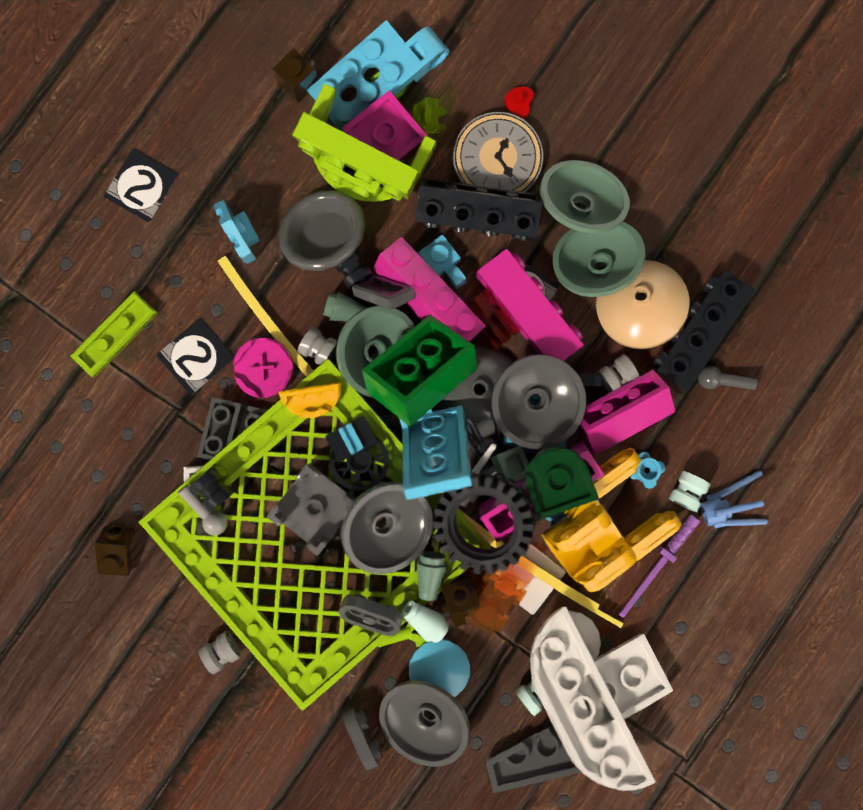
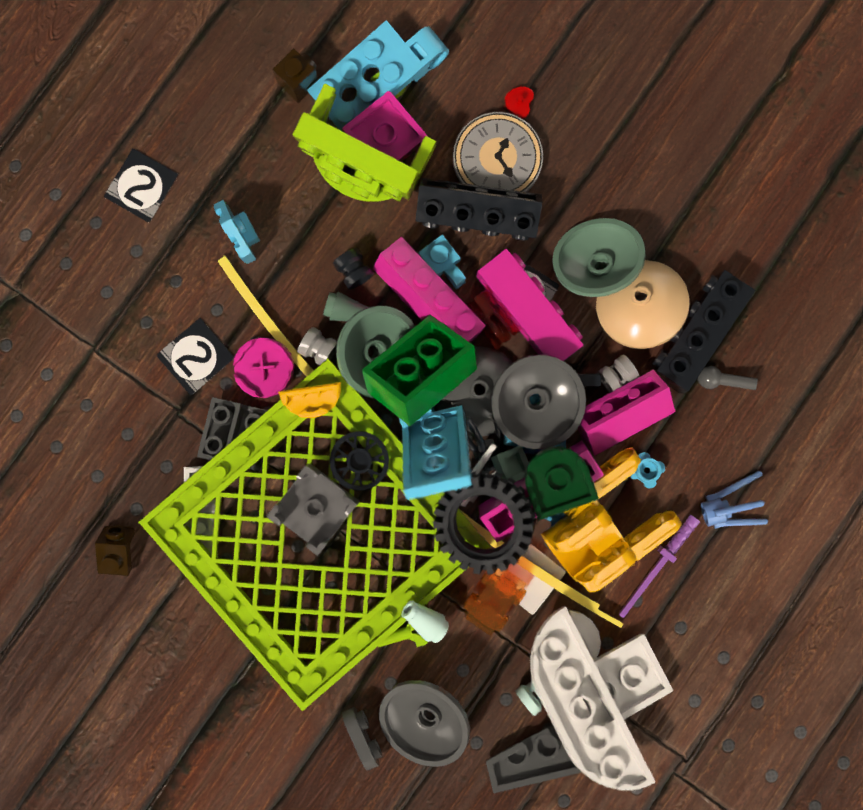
(114, 334): lime tile -> none
(213, 491): black wheel -> none
(214, 521): light grey bar -> none
(219, 652): light grey wheel -> none
(321, 230): dark grey piece -> none
(351, 439): black piece -> none
(371, 615): dark grey plate -> none
(383, 292): dark grey plate -> none
(394, 540): dark grey dish -> none
(427, 113): clear neon green tile -> none
(430, 571): sand green cone -> none
(441, 664): medium azure dish -> none
(459, 599): dark brown bracket -> none
(584, 196): sand green dish -> none
(693, 485): light aqua wheel -> none

